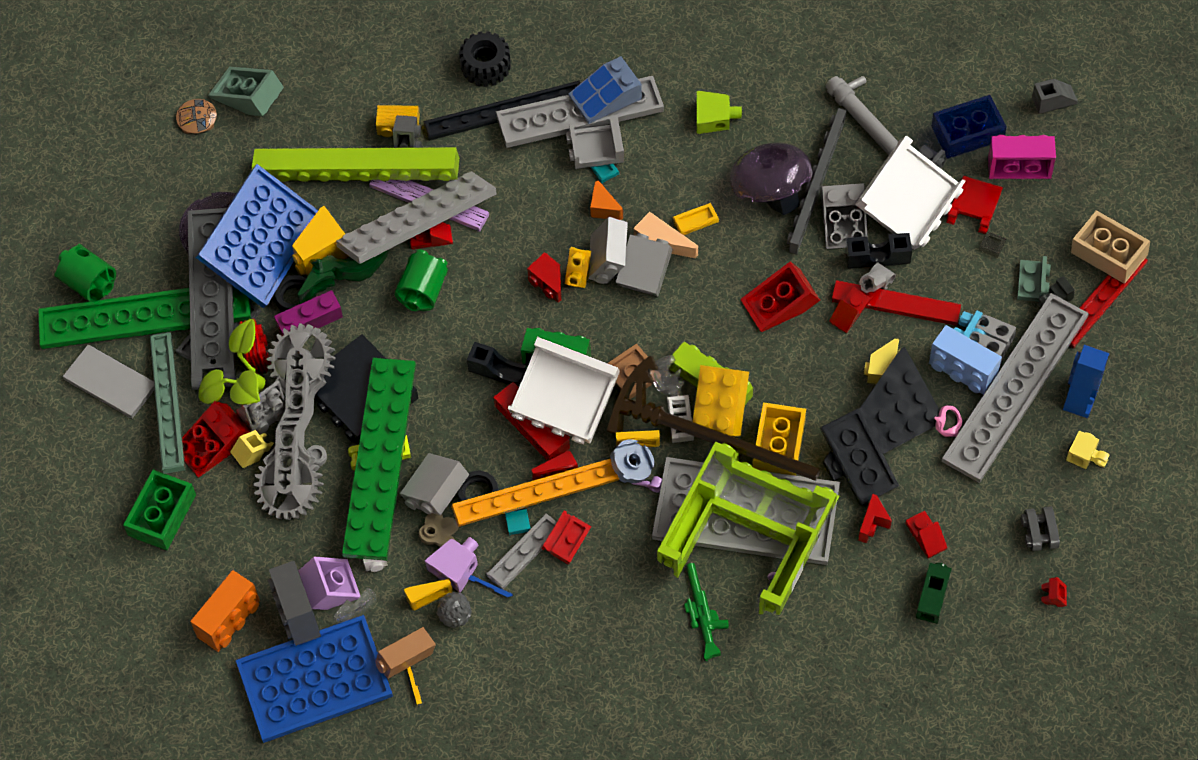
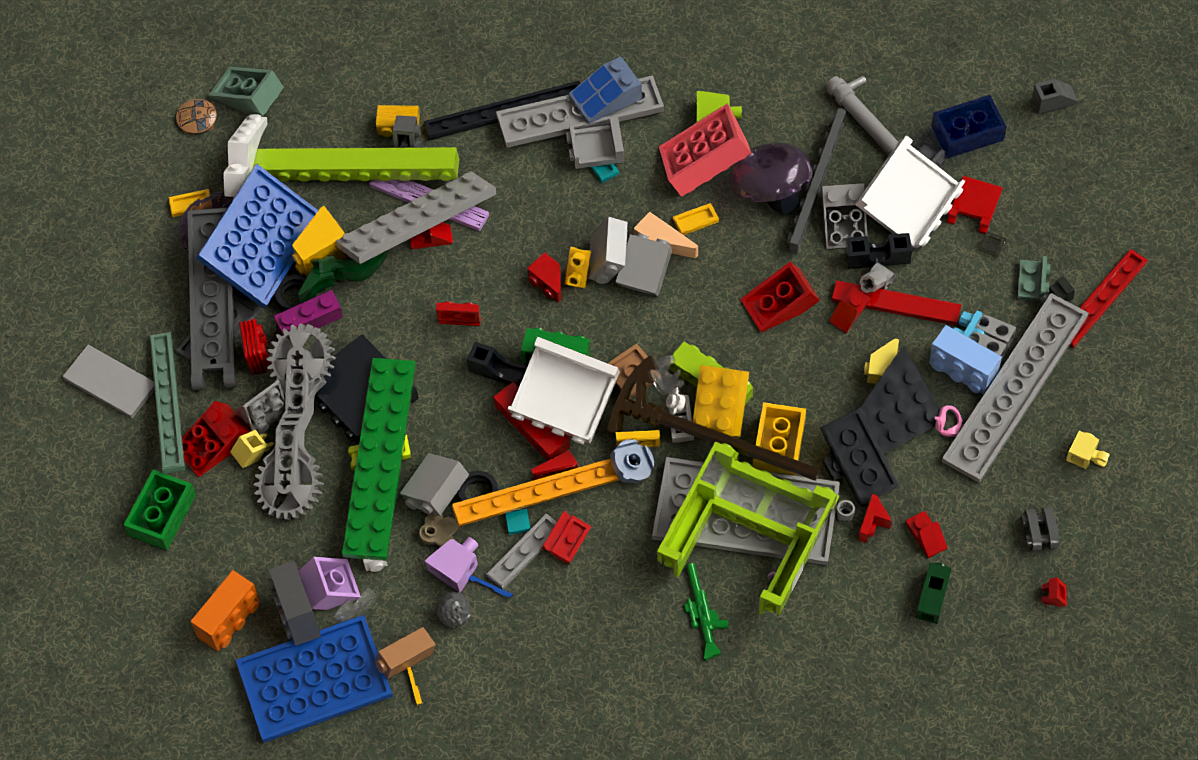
(85, 273): green cylinder -> none
(123, 317): green plate -> none
(180, 203): none -> yellow tile
(242, 152): none -> white arch
(248, 385): lime plant -> none
(318, 453): light grey tile -> none
(421, 281): green cylinder -> none
(426, 593): yellow slope -> none
(458, 314): none -> red plate
(487, 71): black tyre -> none
(603, 204): orange slope -> none
(654, 485): lavender hand -> none
(675, 402): none -> white plate
(704, 150): none -> coral slope
(845, 505): none -> light grey hose
(1021, 157): dark pink brick -> none
(1085, 380): blue wedge -> none
(1110, 247): tan brick -> none

